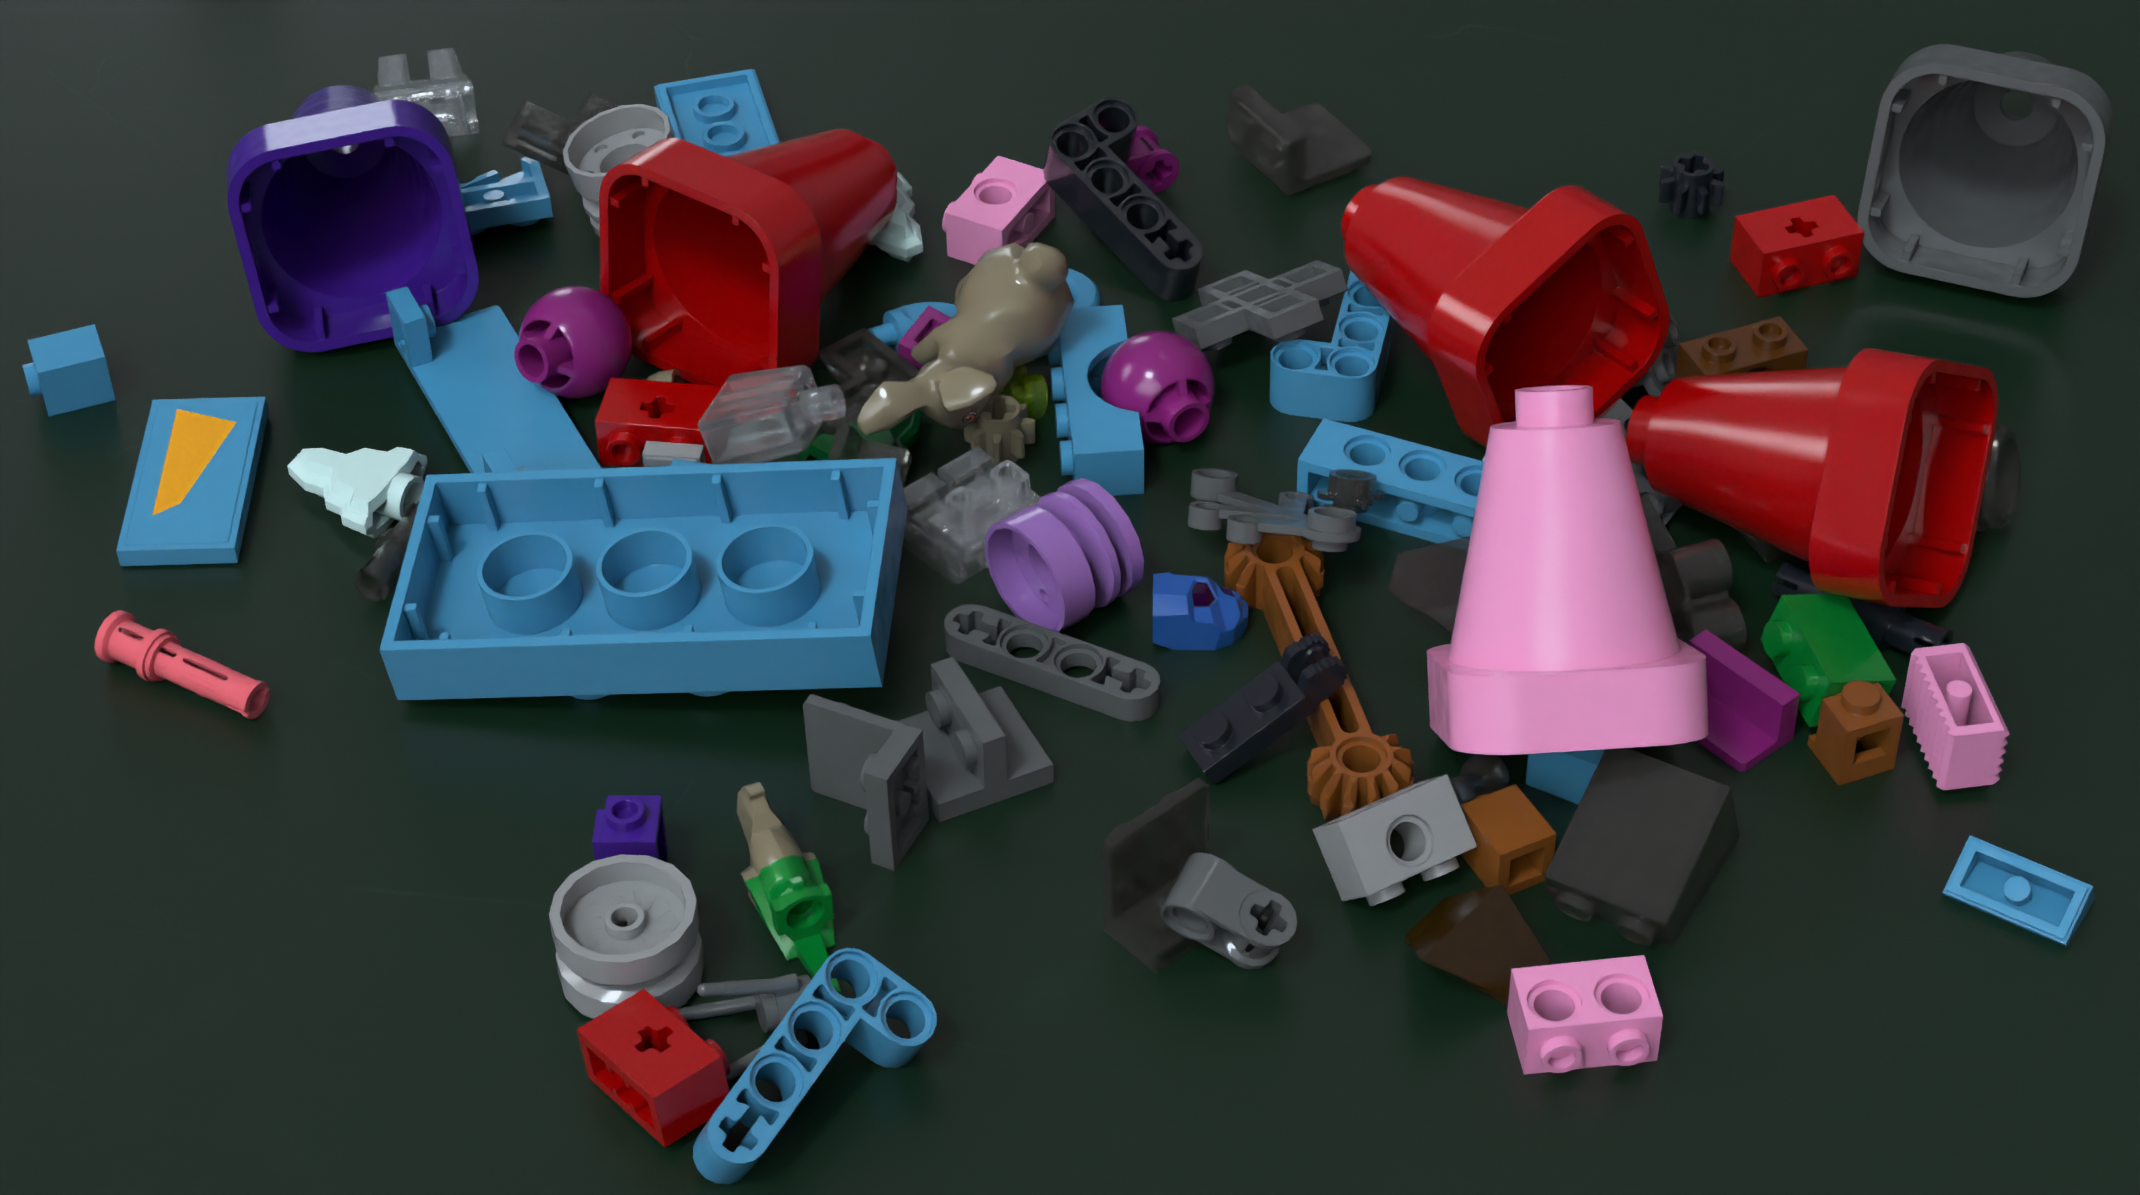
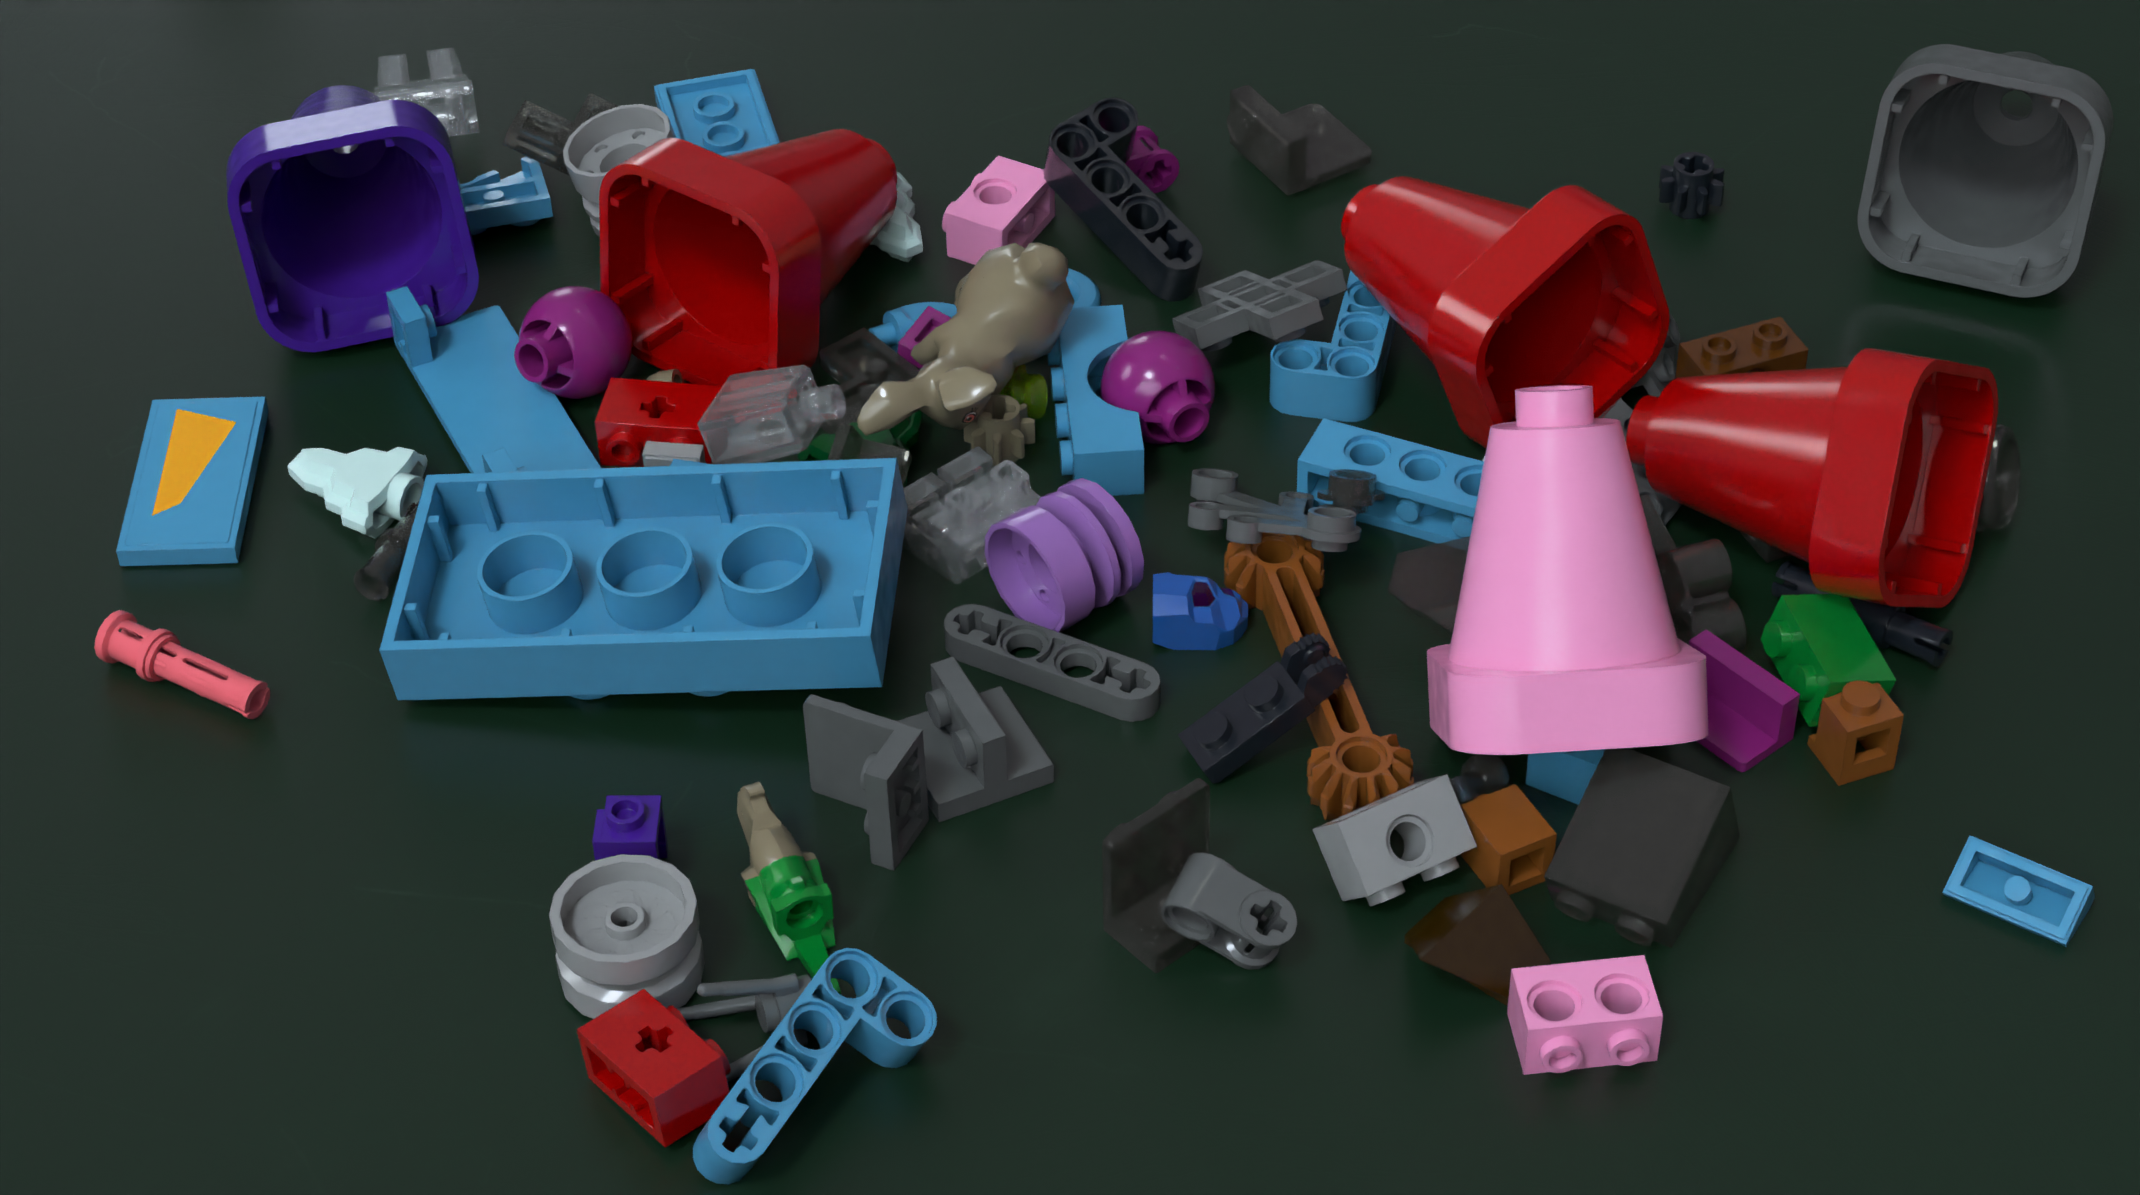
(69, 370): dark azure brick -> none
(1796, 245): red brick -> none
(1954, 717): bright pink brick -> none

